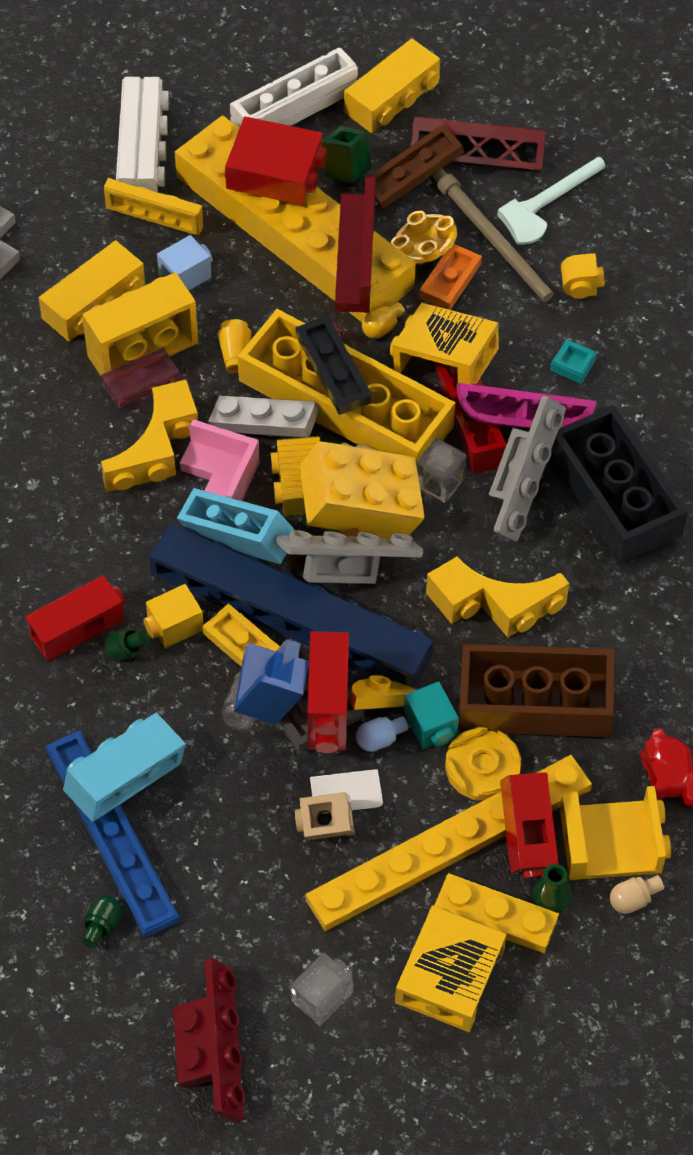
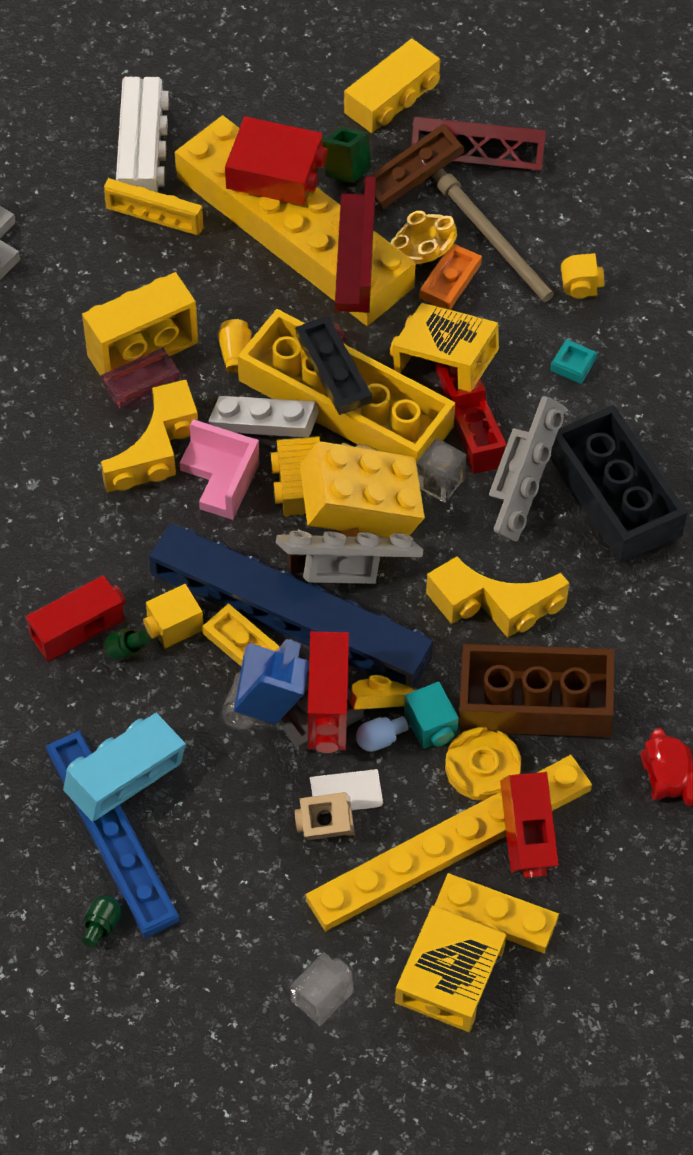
(92, 284): yellow brick -> none
(188, 260): light blue brick -> none
(209, 1041): dark red bracket -> none
(236, 523): medium azure brick -> none
(299, 92): white brick -> none
(382, 320): yellow cylinder -> none
(515, 407): dark pink brick -> none
(521, 216): light aqua piece -> none
(553, 889): dark green cone -> none
(614, 837): yellow panel -> none
(634, 893): tan cylinder -> none

